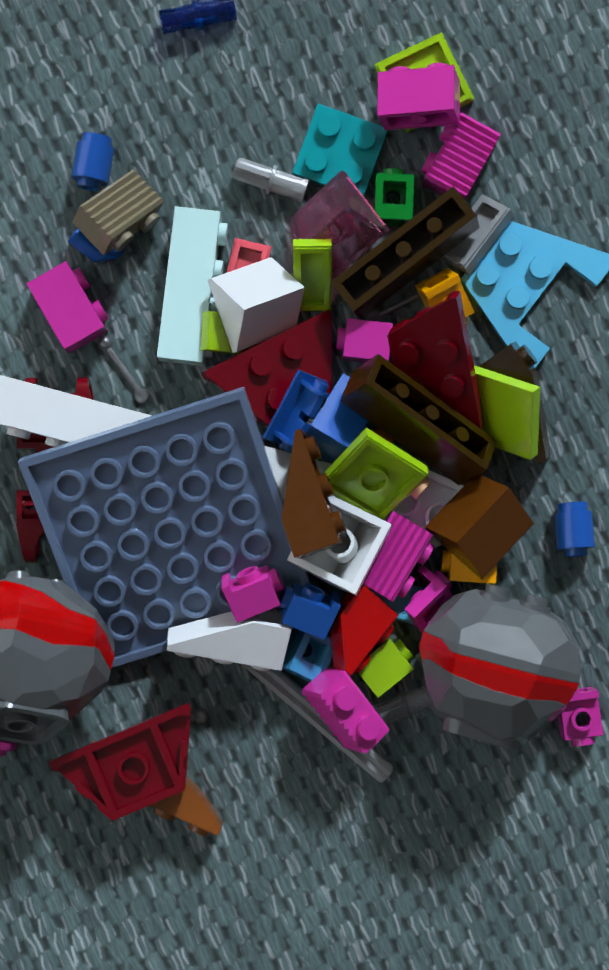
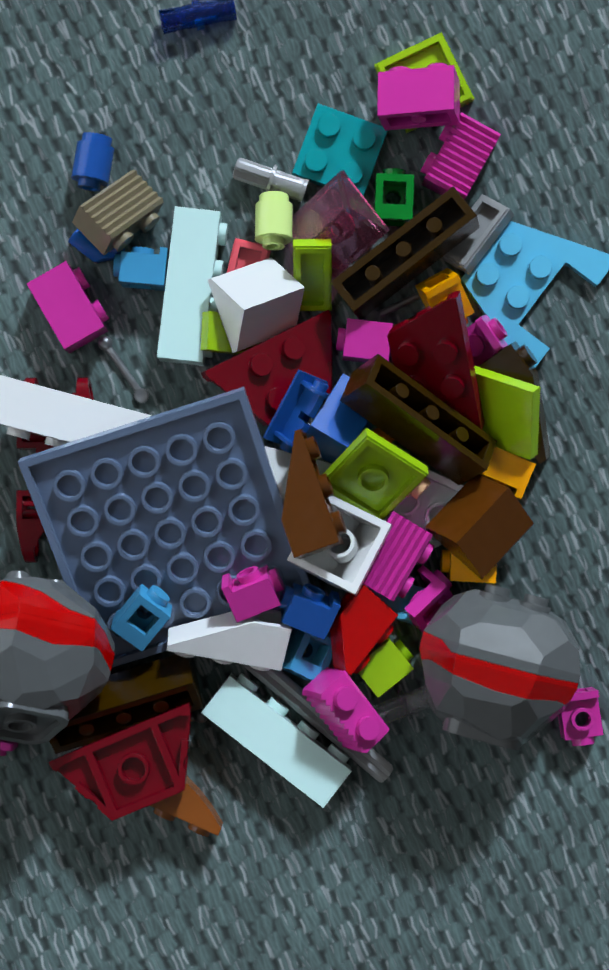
(131, 699): none -> dark brown brick
(141, 628): none -> dark azure brick
(142, 268): none -> dark azure brick
(273, 220): none -> yellowish green brick
(277, 739): none -> light aqua brick
(486, 339): none -> dark pink bracket
(510, 471): none -> light orange brick
(574, 529): blue brick -> none

